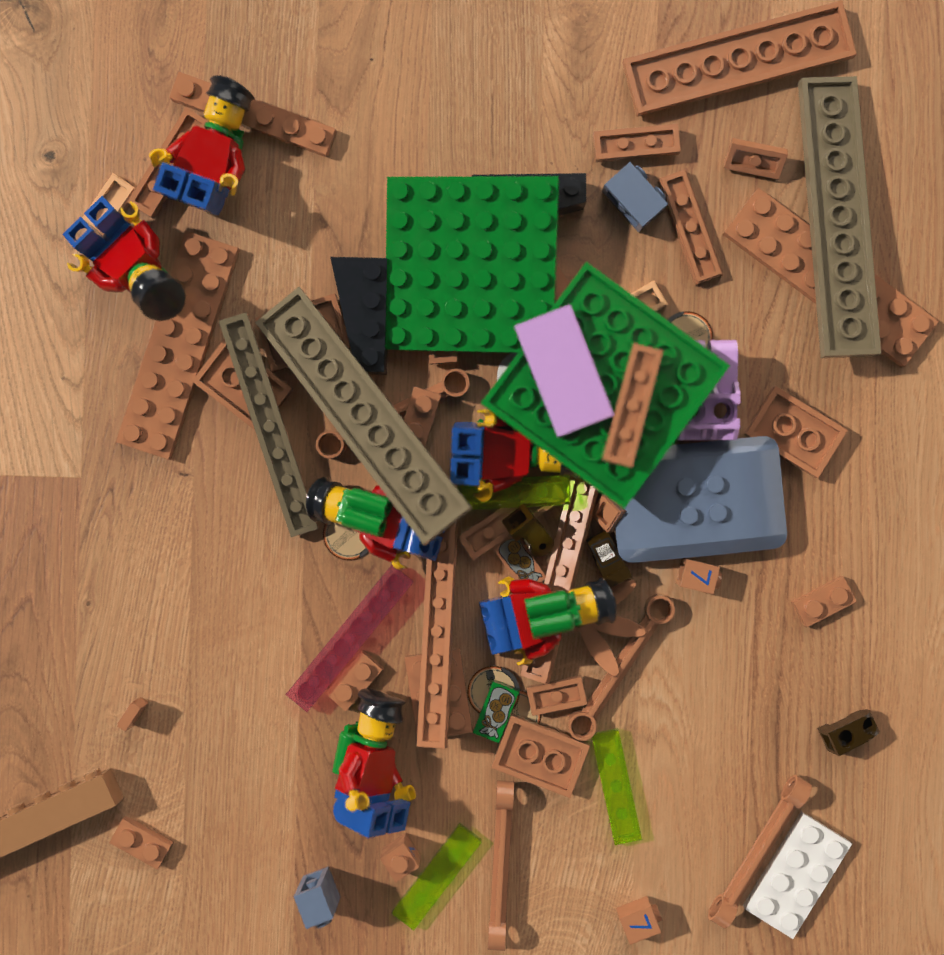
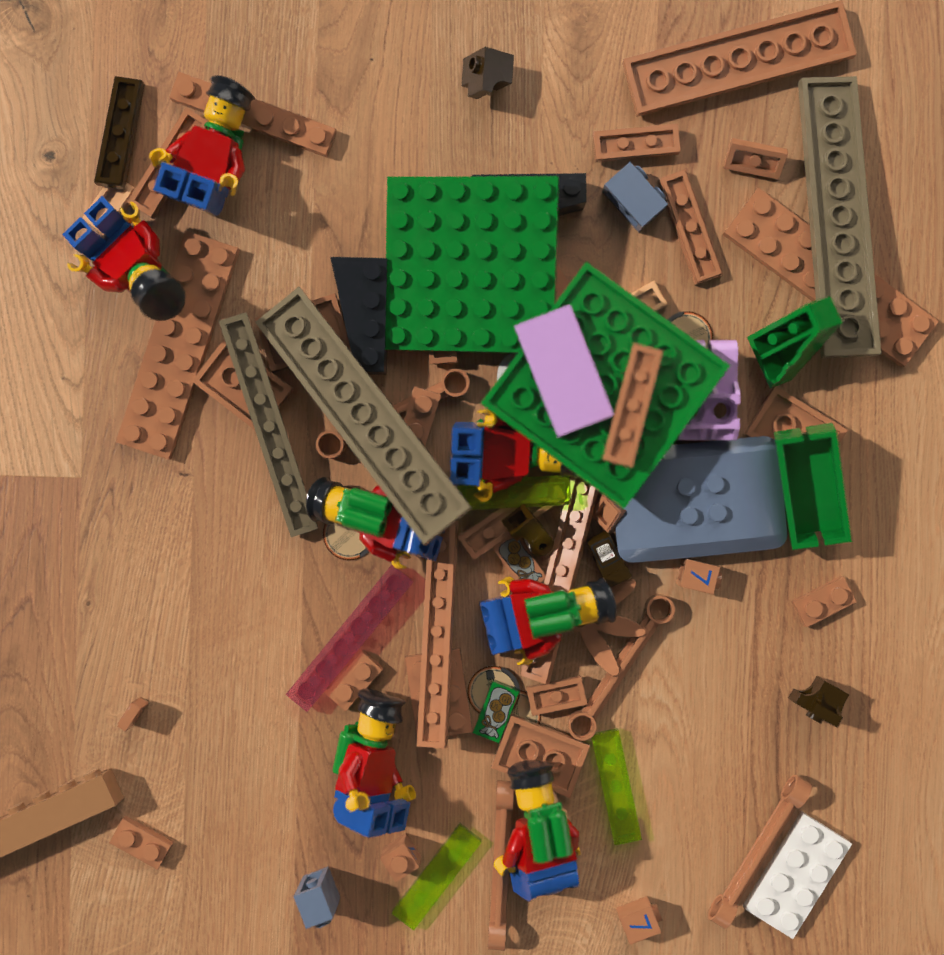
(119, 133): none -> dark brown tile
(486, 71): none -> dark brown brick
(544, 841): none -> piece
(793, 340): none -> green wedge
(812, 485): none -> green piece
(822, 701): none -> dark brown brick
(849, 732): dark brown leg -> none

